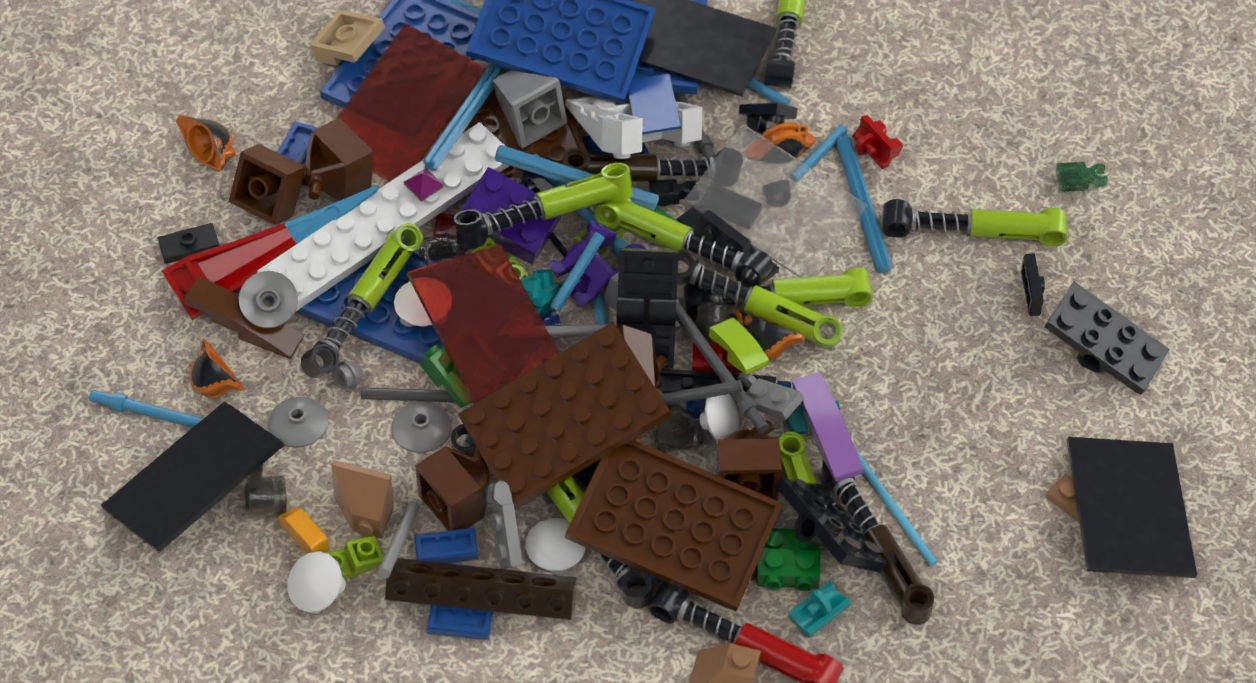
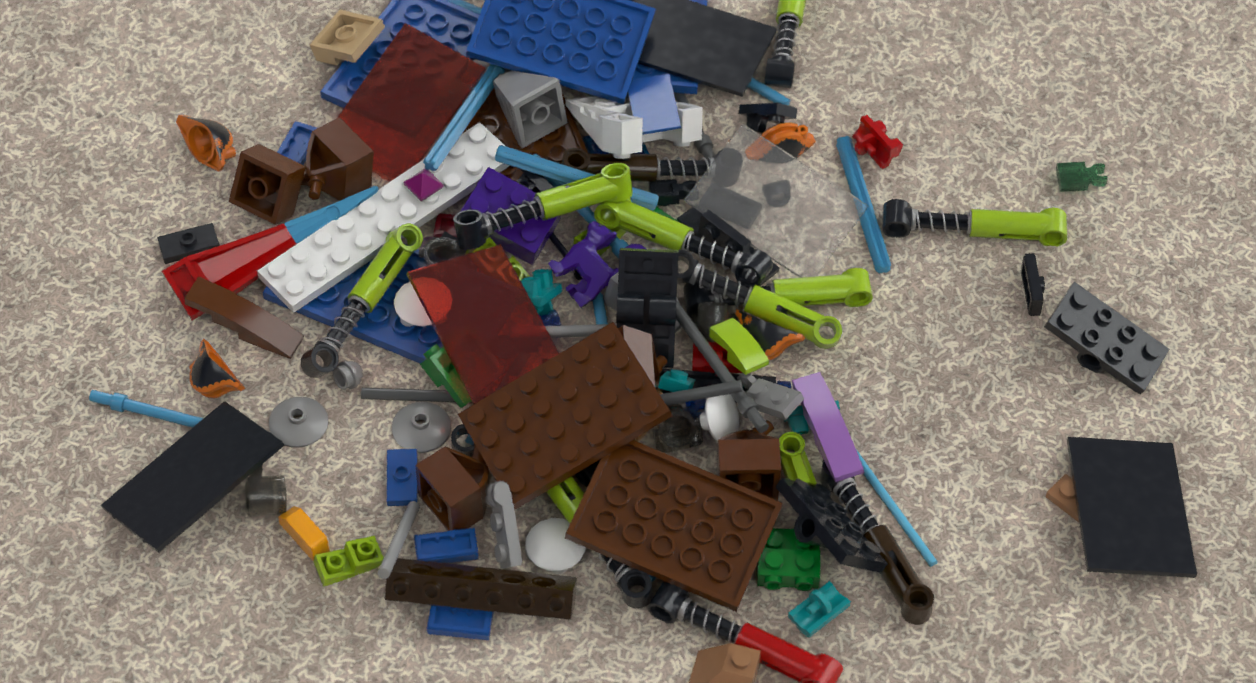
(263, 286): light grey dish -> none
(315, 582): white dish -> none
(363, 497): medium nougat slope -> none
(401, 477): none -> blue plate
(577, 271): dark azure bar -> none
(675, 381): none -> teal plate
(825, 146): dark azure bar -> none

